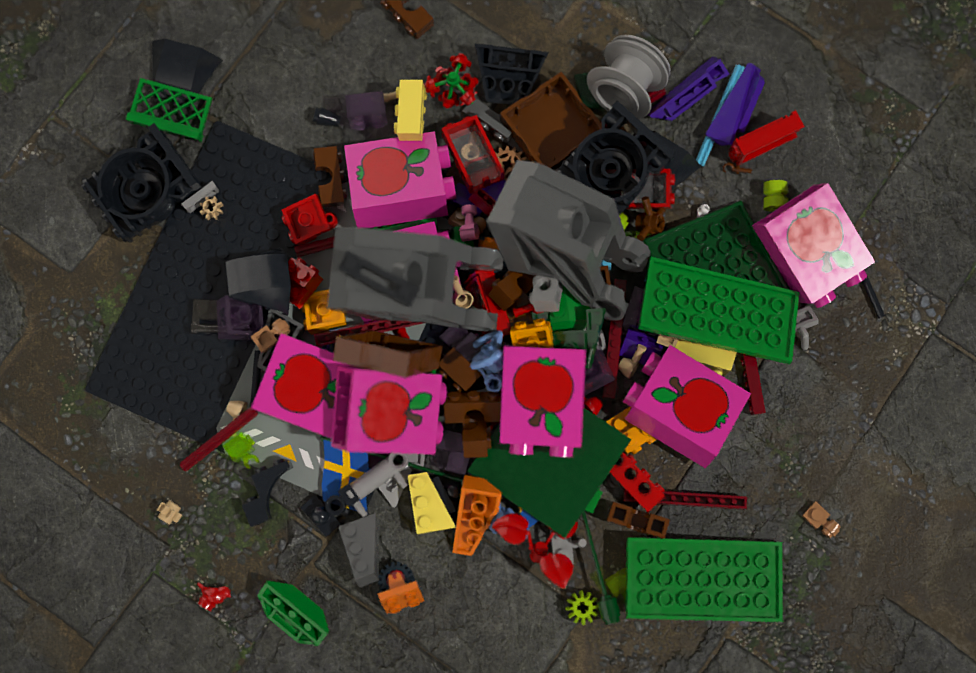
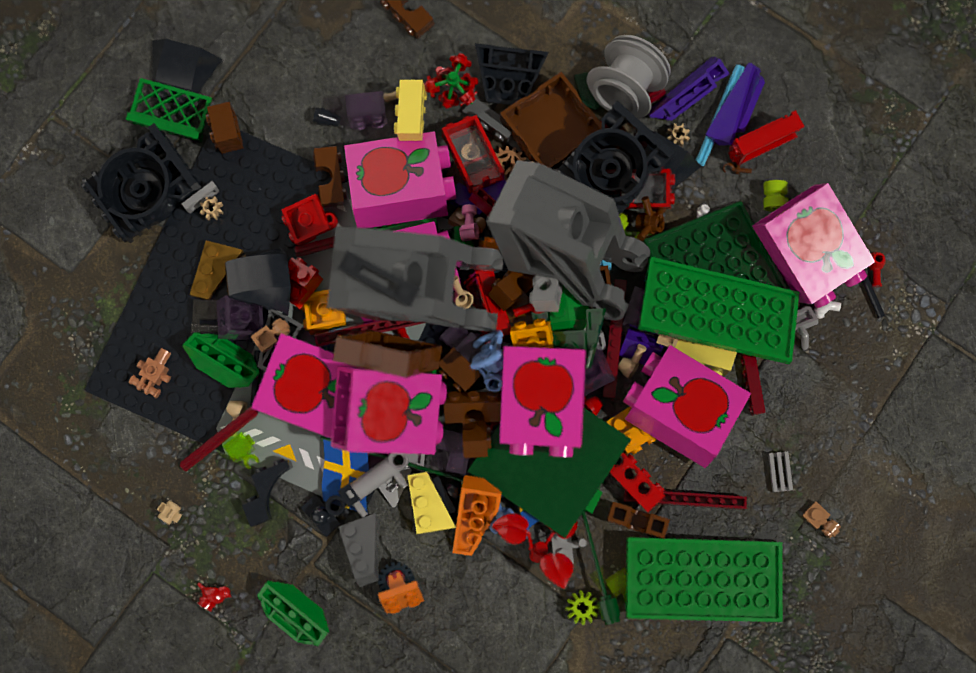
(154, 371): none -> nougat piece
(212, 269): none -> pearl gold wing
(221, 360): none -> green wedge
(224, 127): none -> reddish brown brick
(678, 129): none -> tan gear
(780, 470): none -> light grey tile
(833, 306): none -> white arm
(876, 267): none -> red bar

